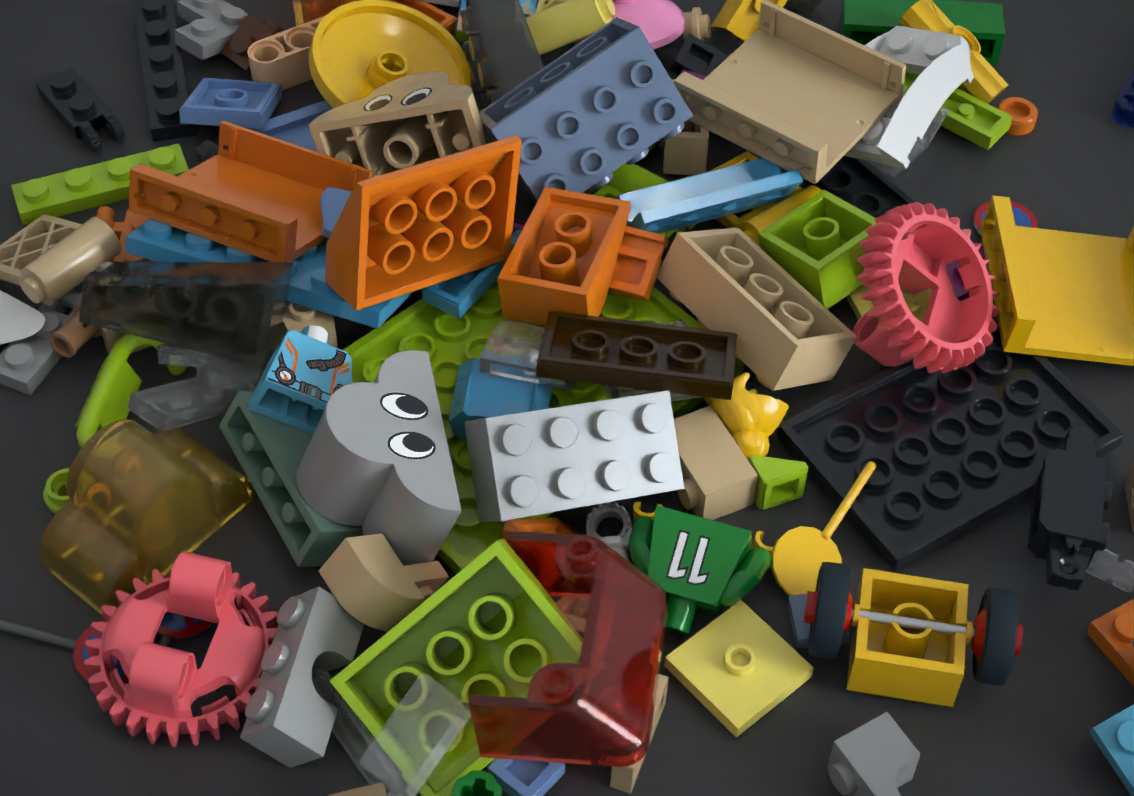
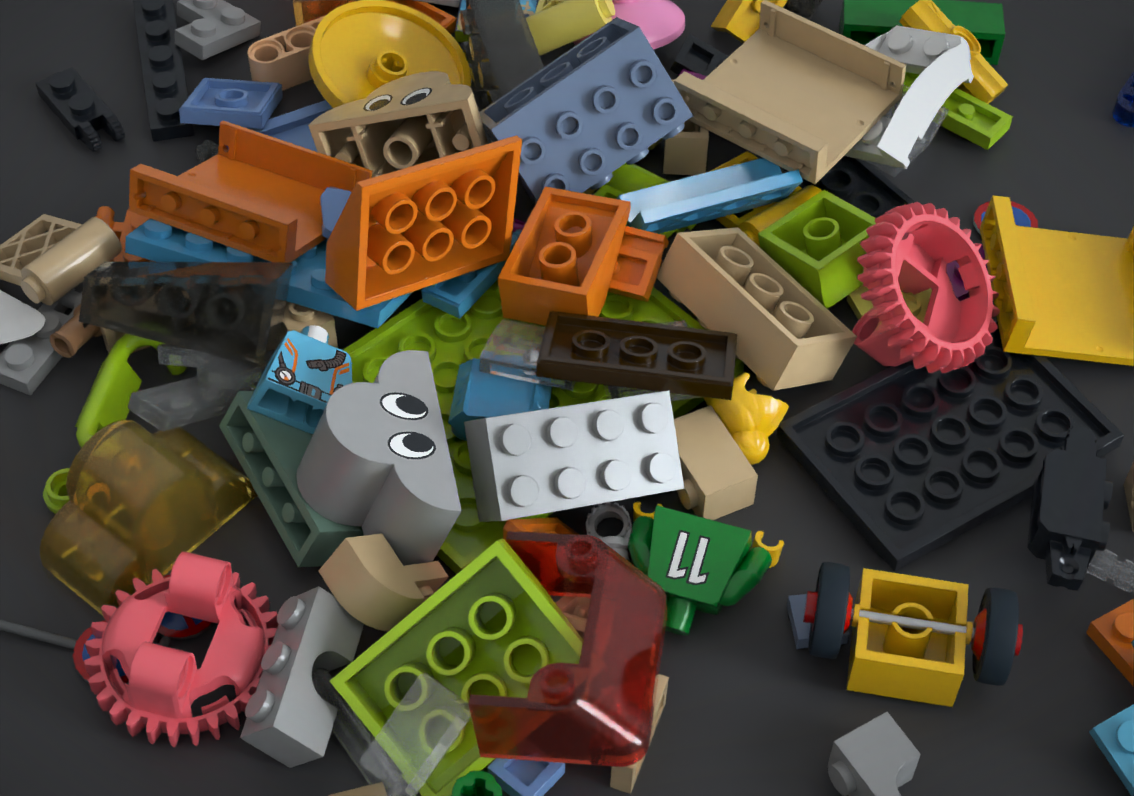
(90, 185): lime plate -> none
(245, 35): reddish brown bracket -> none
(697, 24): tan plate -> none
(738, 667): light yellow plate -> none
(778, 480): lime slope -> none
(803, 549): yellow piece -> none
(1023, 114): orange tile -> none

